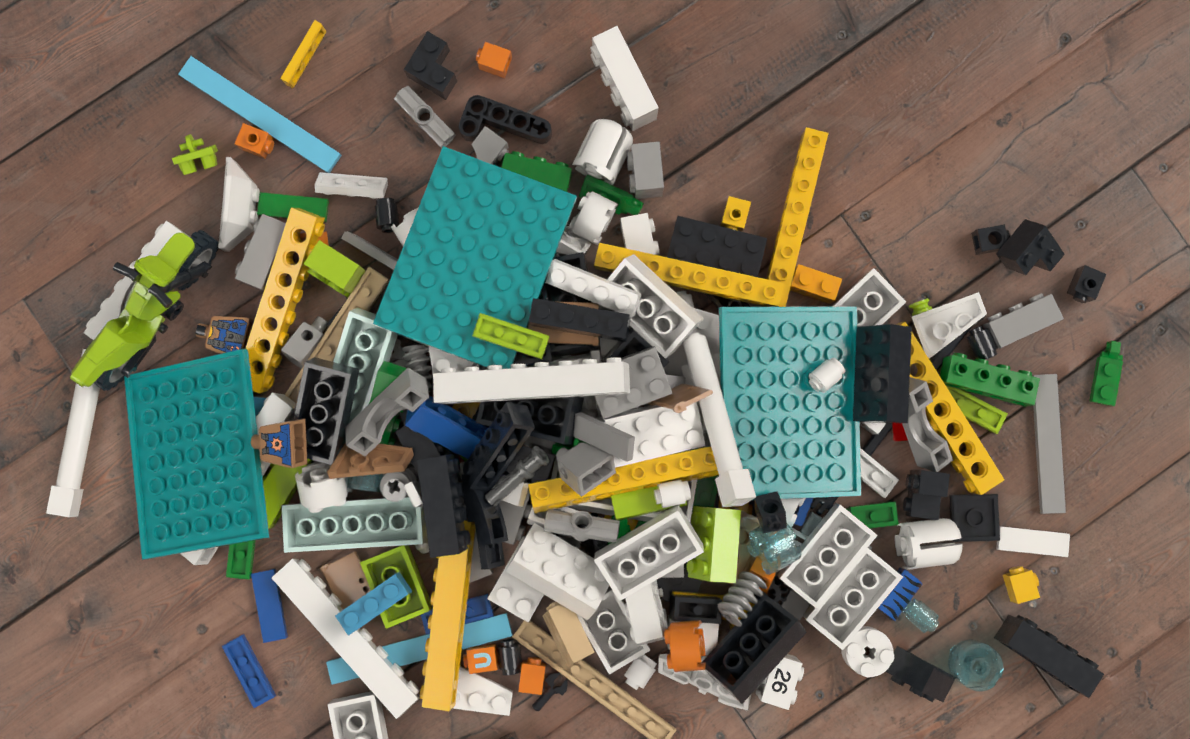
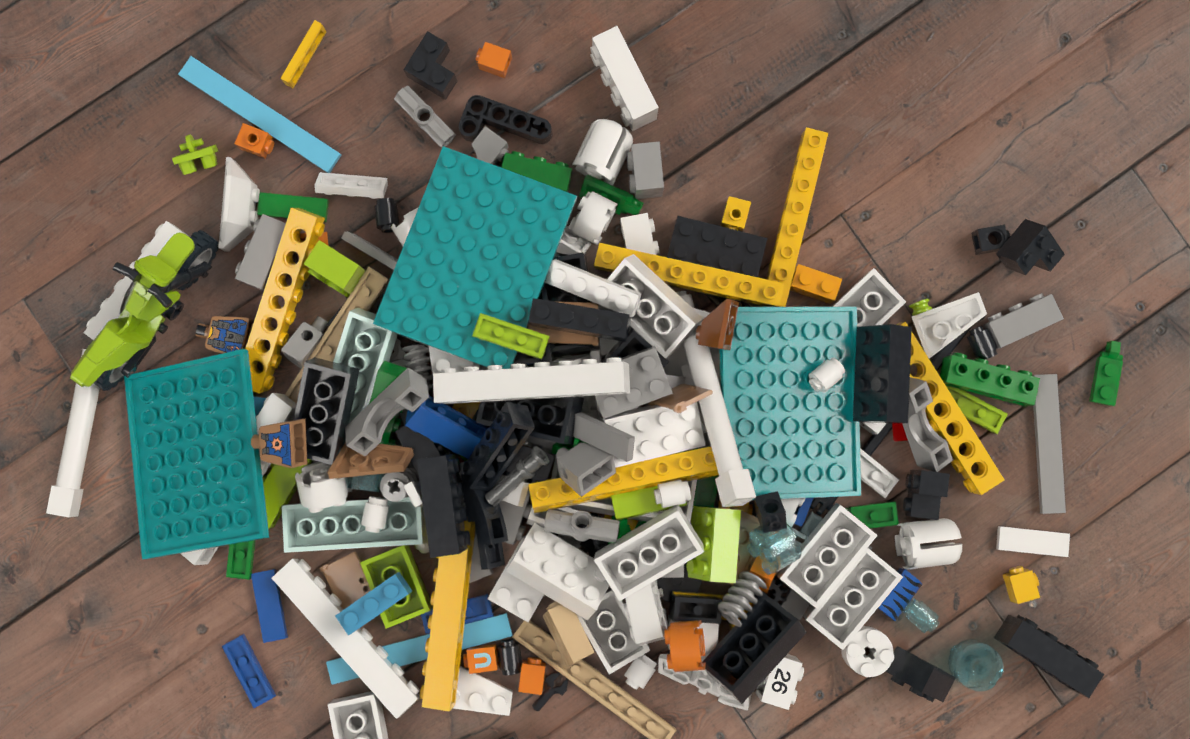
(375, 514): none -> white brick
(719, 326): none -> dark orange slope
(976, 517): black plate -> none
(1086, 284): black brick -> none

